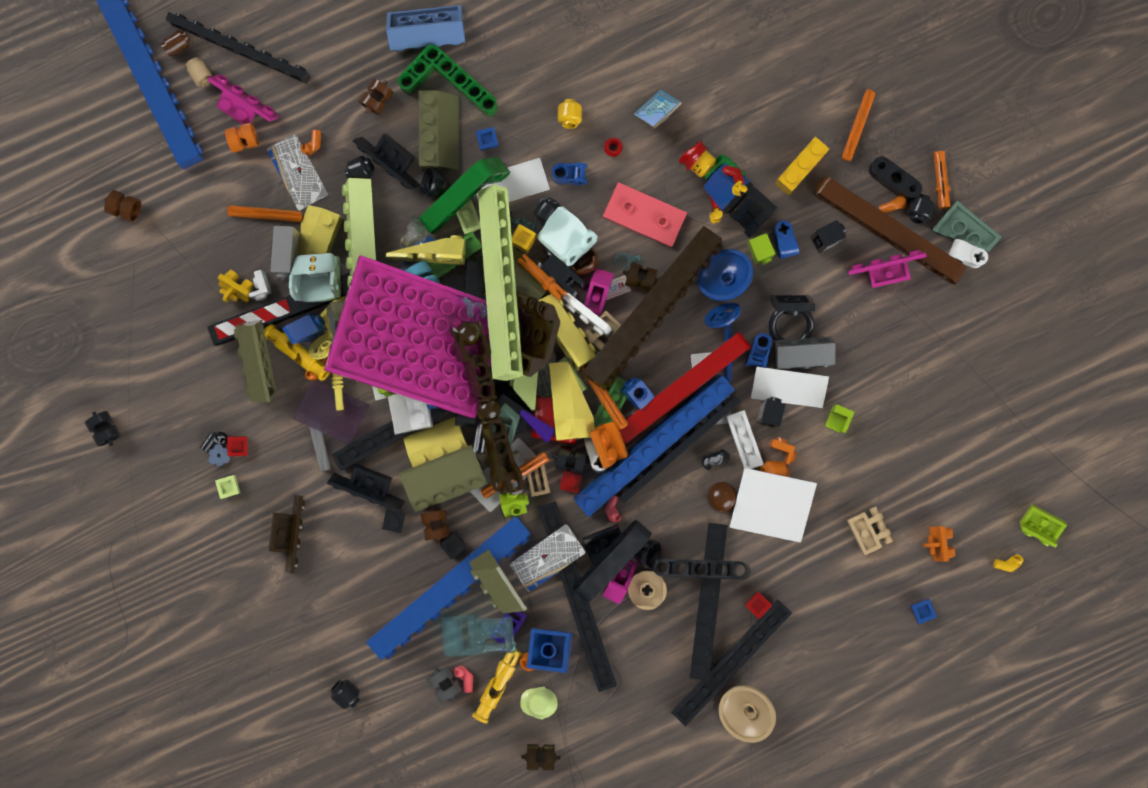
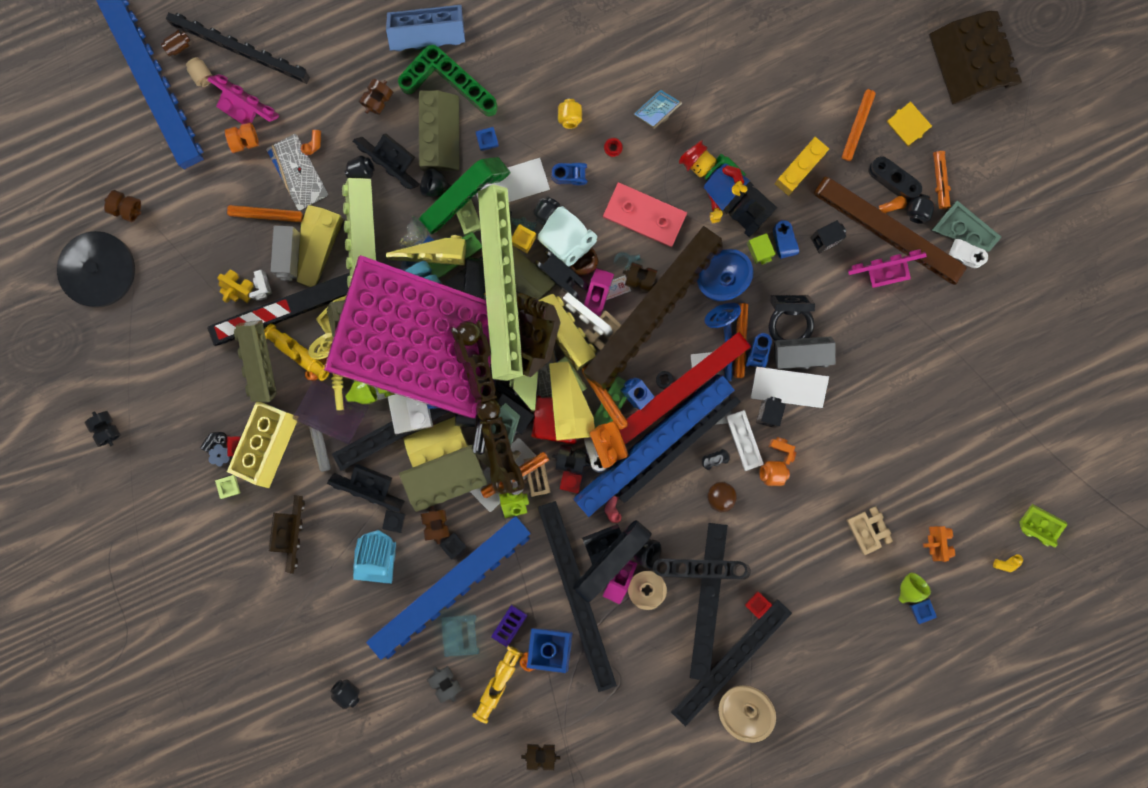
(95, 269): none -> black dish
(262, 444): none -> light yellow slope
(305, 328): blue slope -> none
(315, 278): light aqua piece -> none
(361, 393): none -> lime helmet
(374, 558): none -> medium azure piece
(466, 676): coral arm -> none
(470, 305): clear light blue piece -> none
(494, 628): clear light blue plate -> none
(496, 584): olive slope -> none
(539, 702): yellowish green hat -> none
(541, 428): dark purple slope -> none
(547, 282): orange pin -> none
(547, 558): light grey sticker -> none
(670, 378): none -> black bush
(739, 363): none -> orange axle
(773, 505): white sticker -> none
(839, 419): lime panel -> none
(909, 123): none -> yellow piece
(913, 589): none -> lime helmet
(974, 56): none -> dark brown slope

